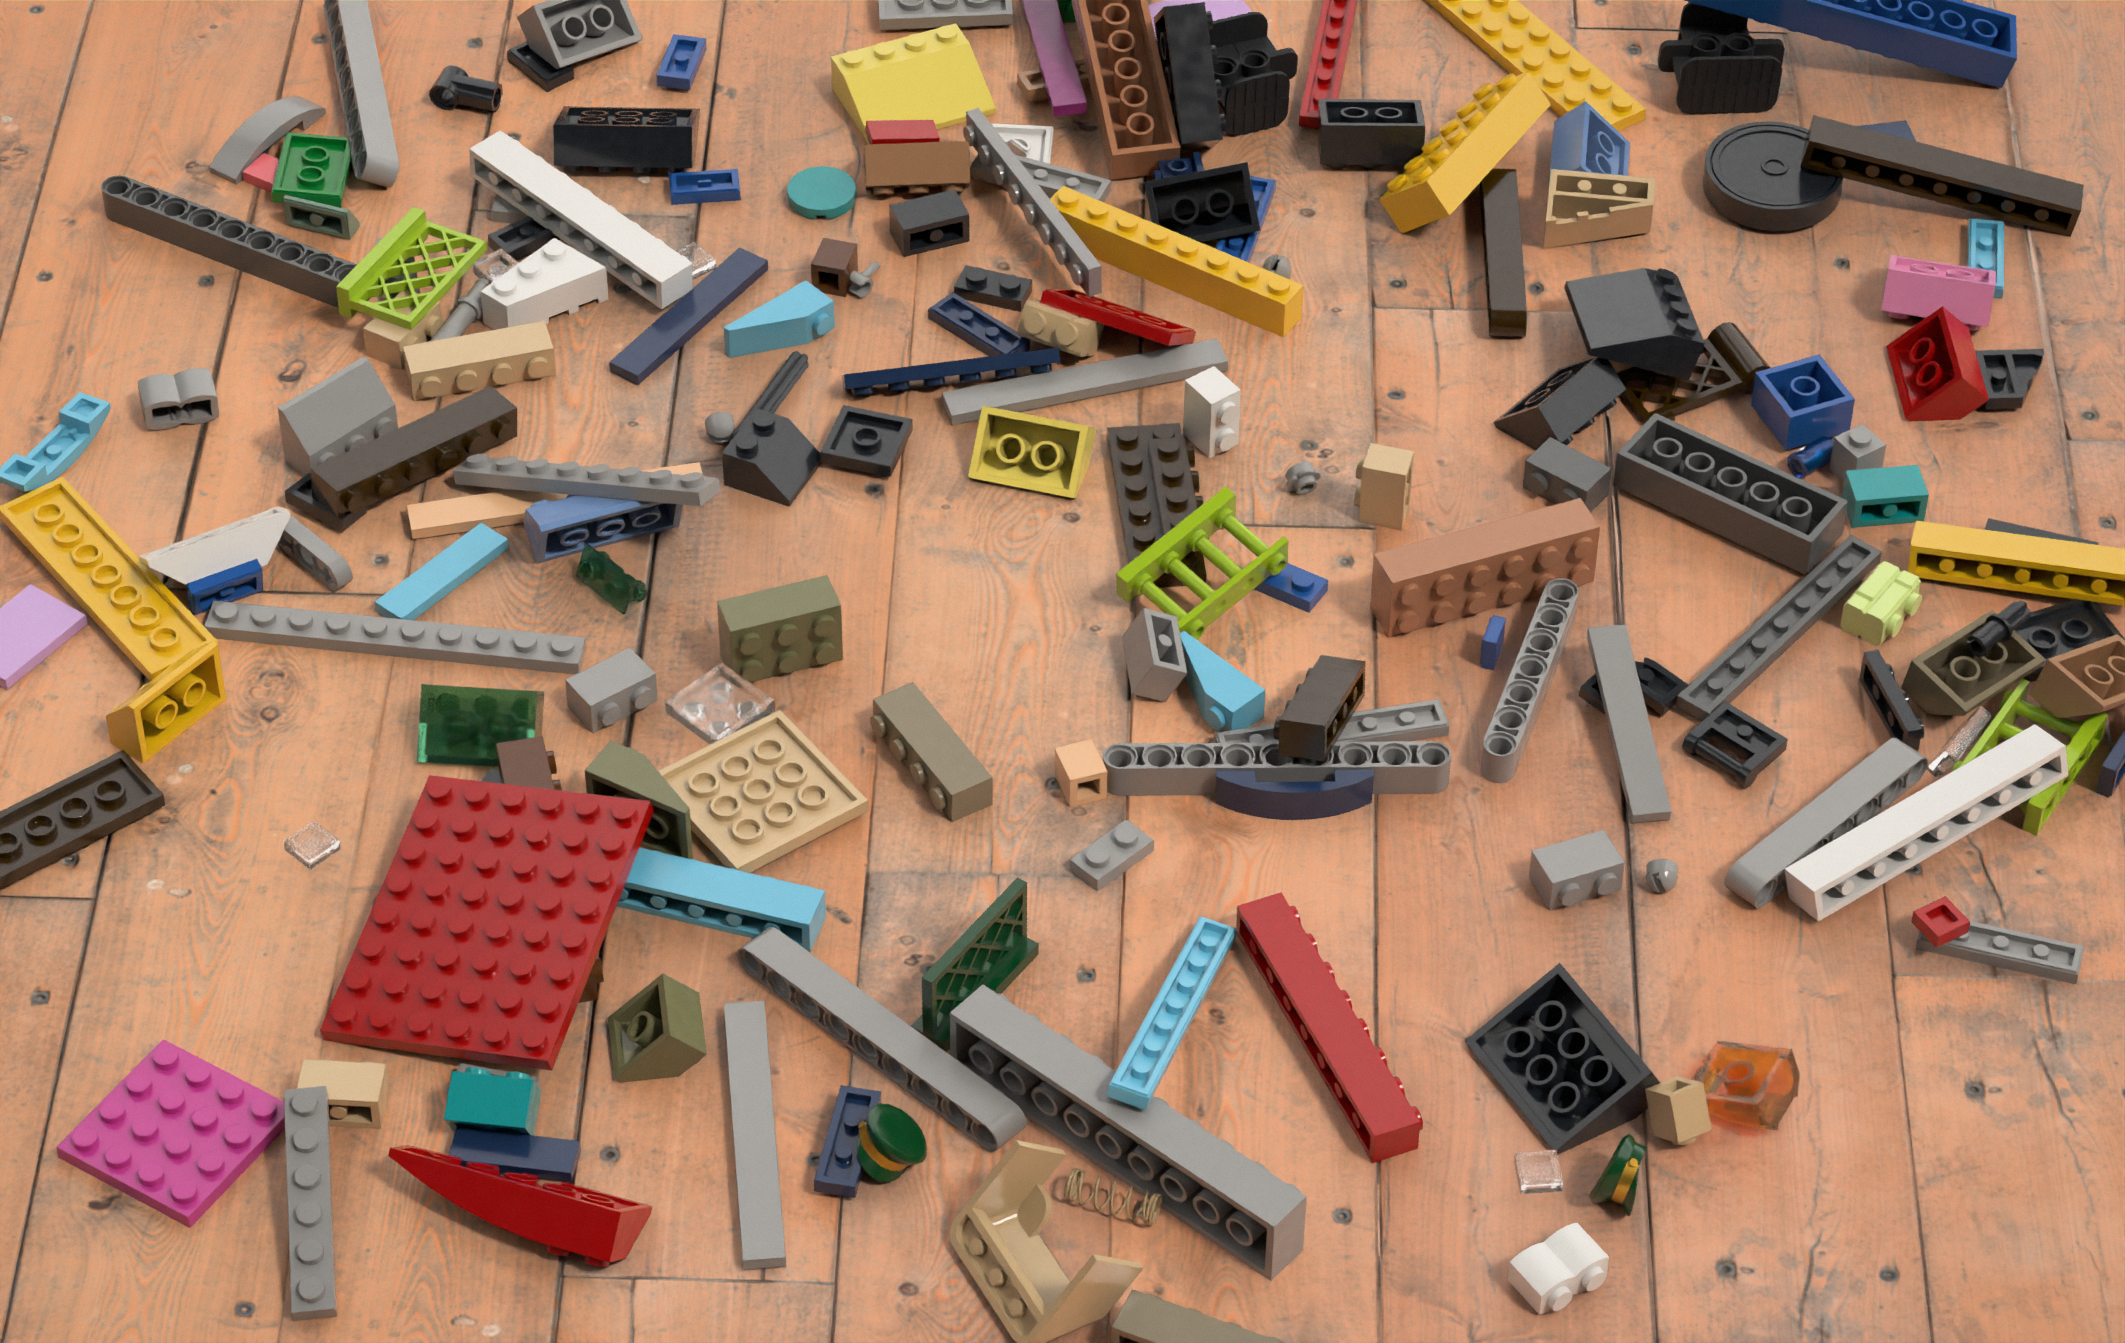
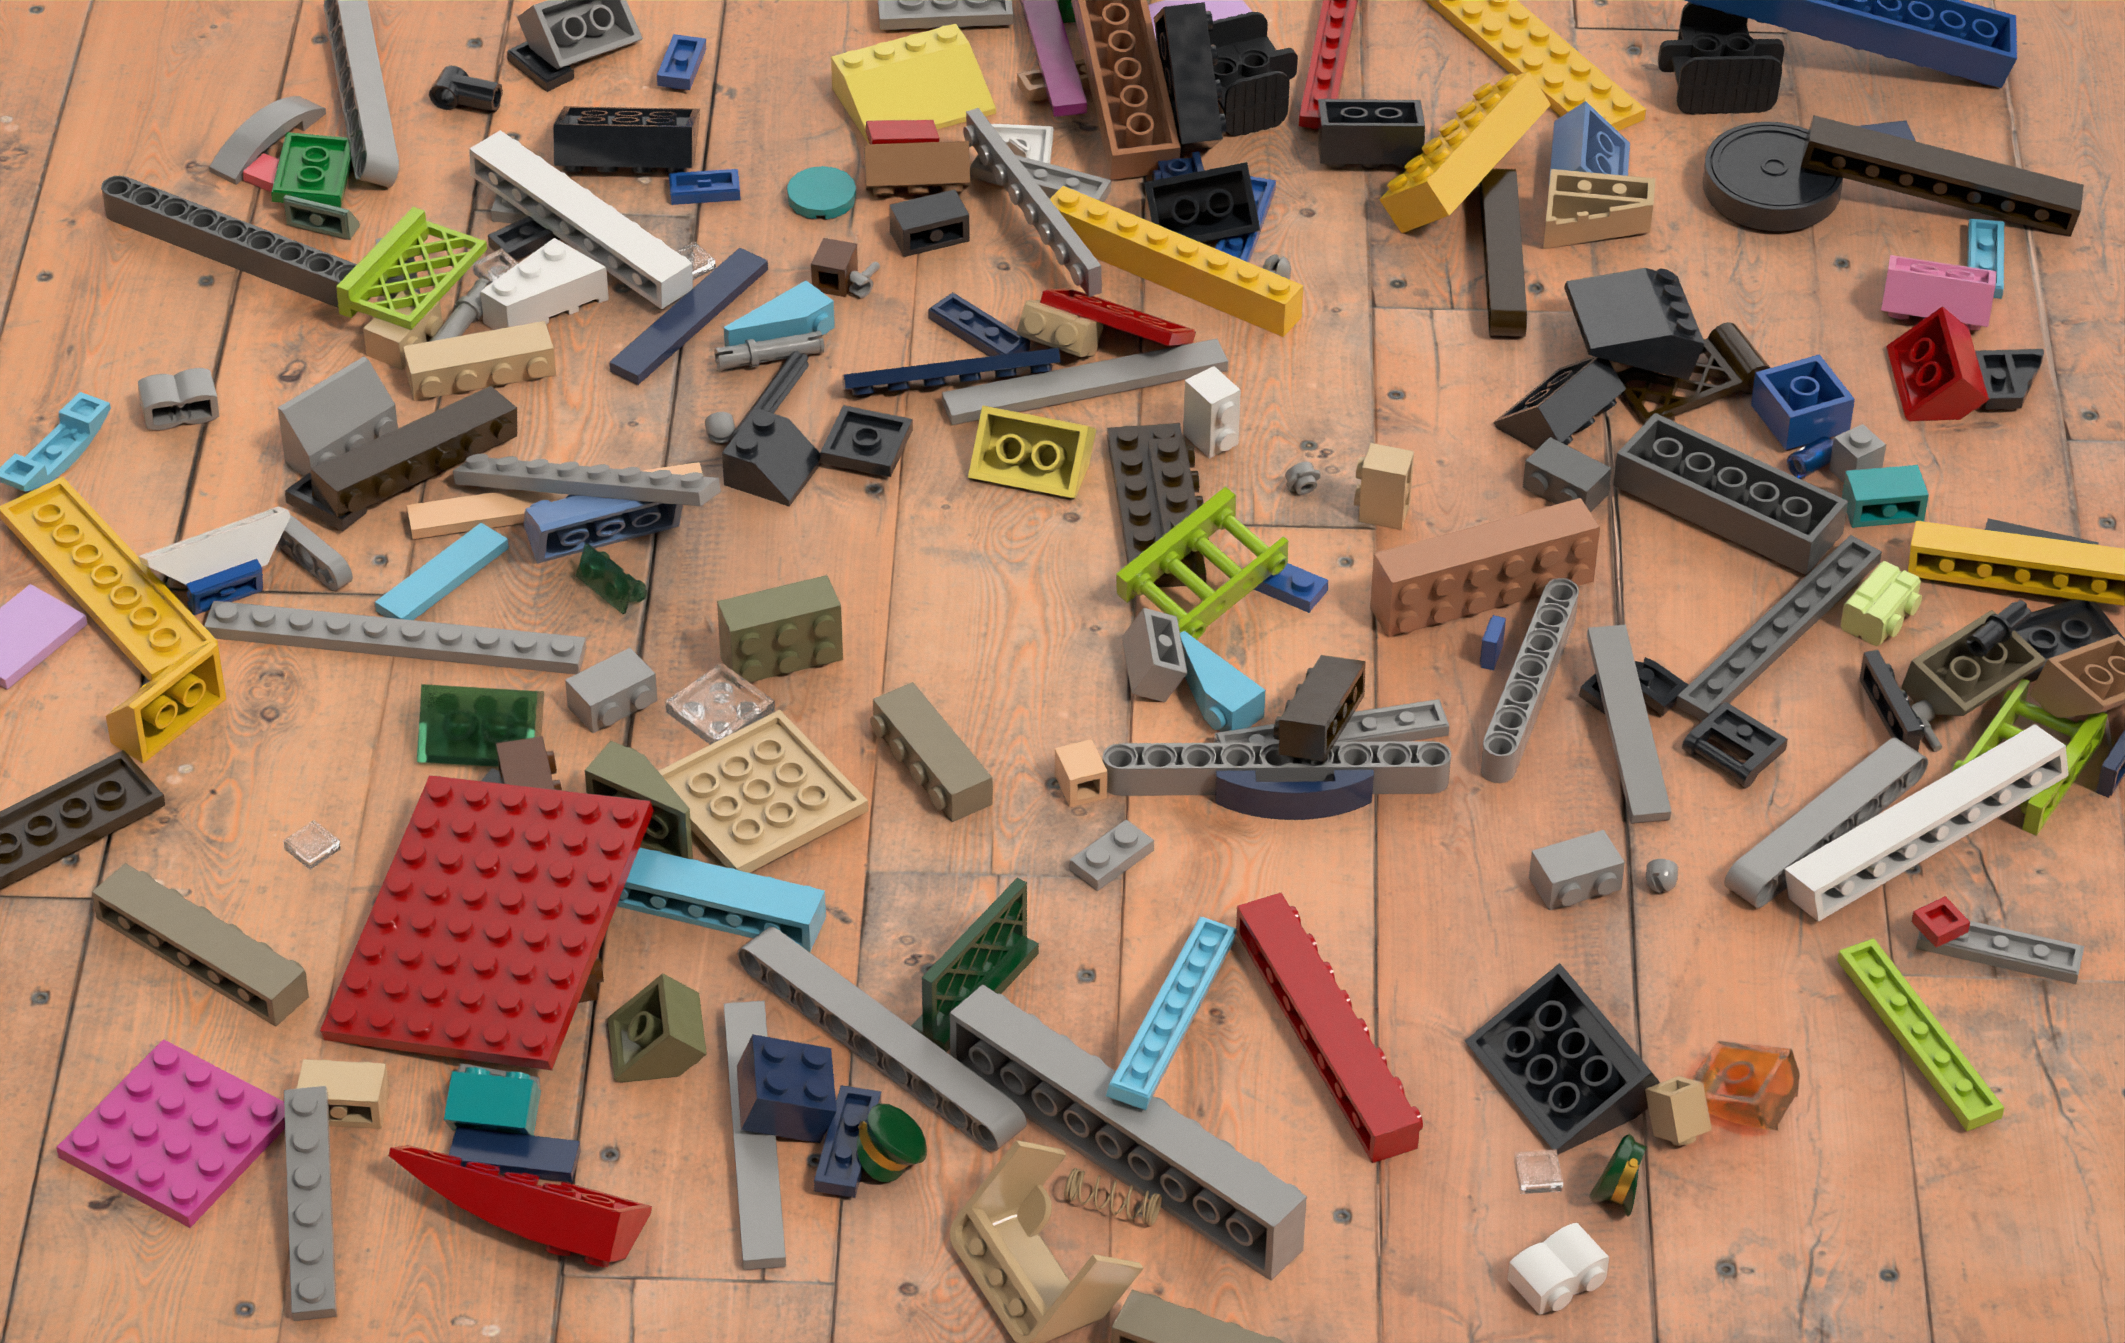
(201, 944): none -> dark tan brick
(768, 350): none -> light grey pin
(786, 1088): none -> dark blue brick
(993, 288): black plate -> none
(1920, 1034): none -> lime plate
(1926, 713): none -> light grey hand
(1959, 742): clear tile -> none

